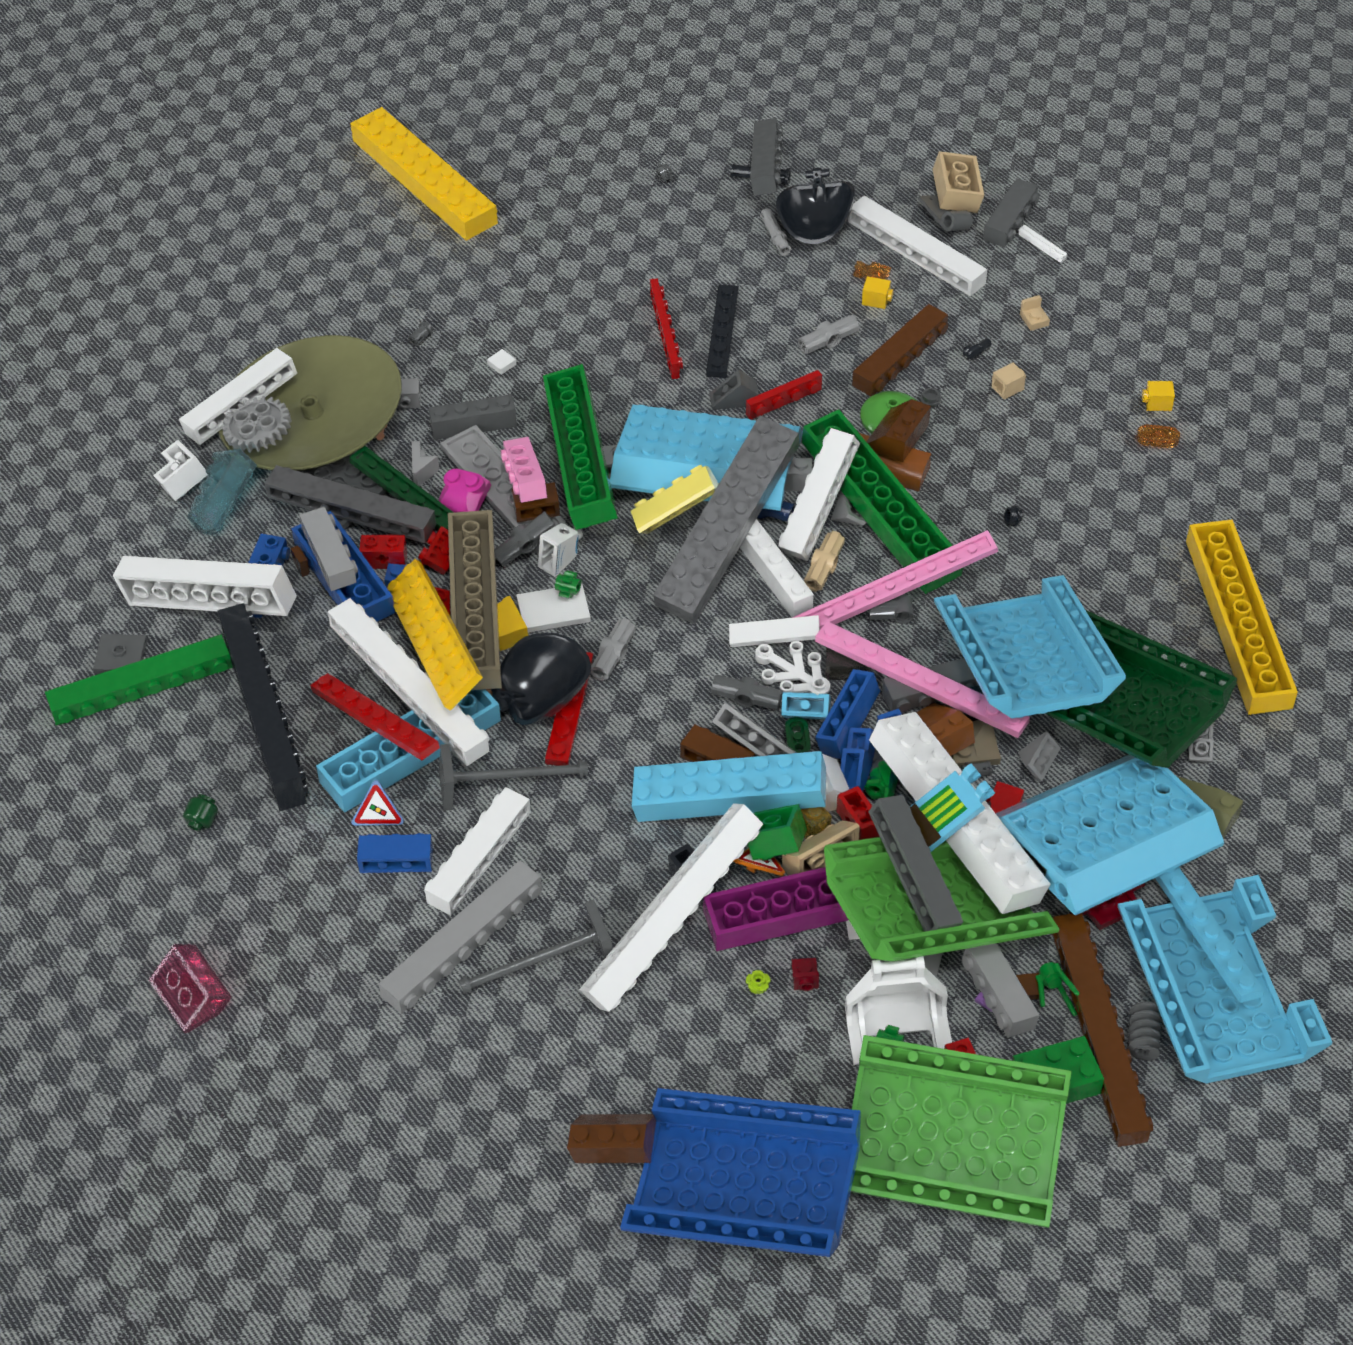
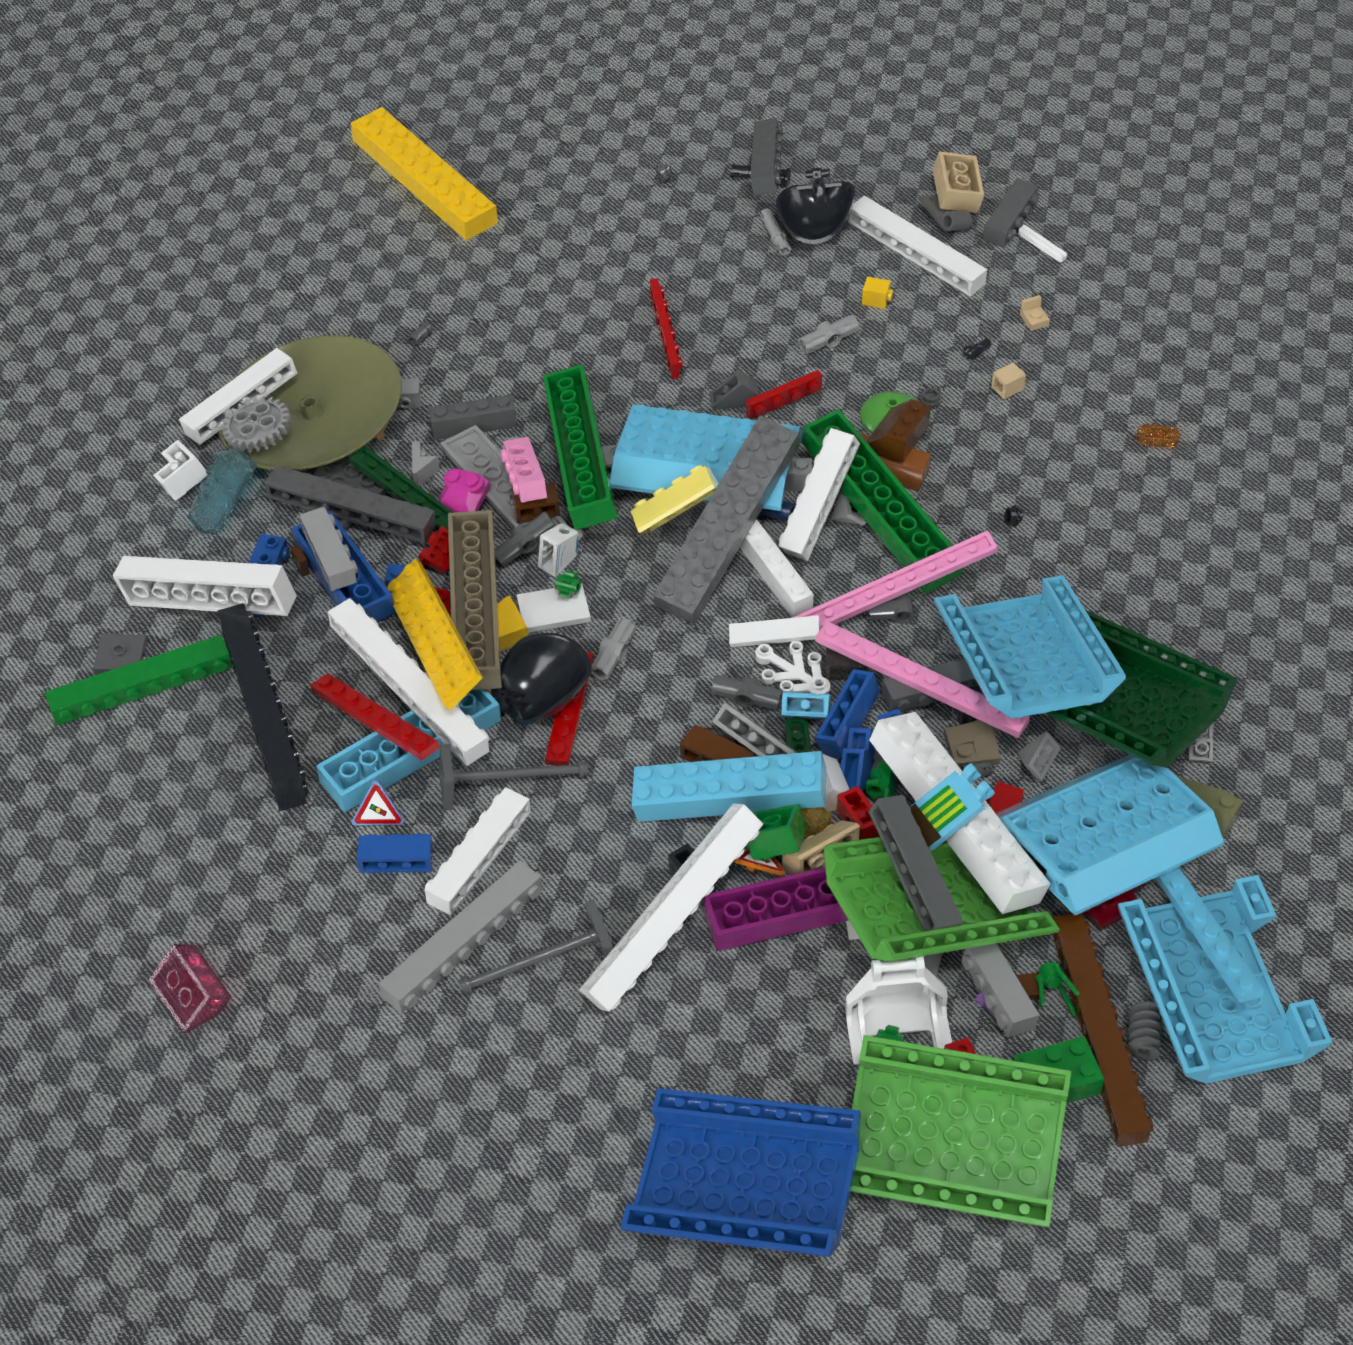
(200, 812): dark green head -> none
(383, 549): red brick -> none
(501, 361): white tile -> none
(612, 1138): reddish brown slope -> none
(722, 331): black plate -> none
(758, 987): lime plate -> none
(805, 974): dark red bracket -> none
(824, 561): tan piece -> none
(874, 270): clear orange plate -> none
(900, 350): reddish brown brick -> none
(949, 727): dark orange slope -> none
(1158, 395): yellow brick -> none
(1241, 617): yellow brick -> none

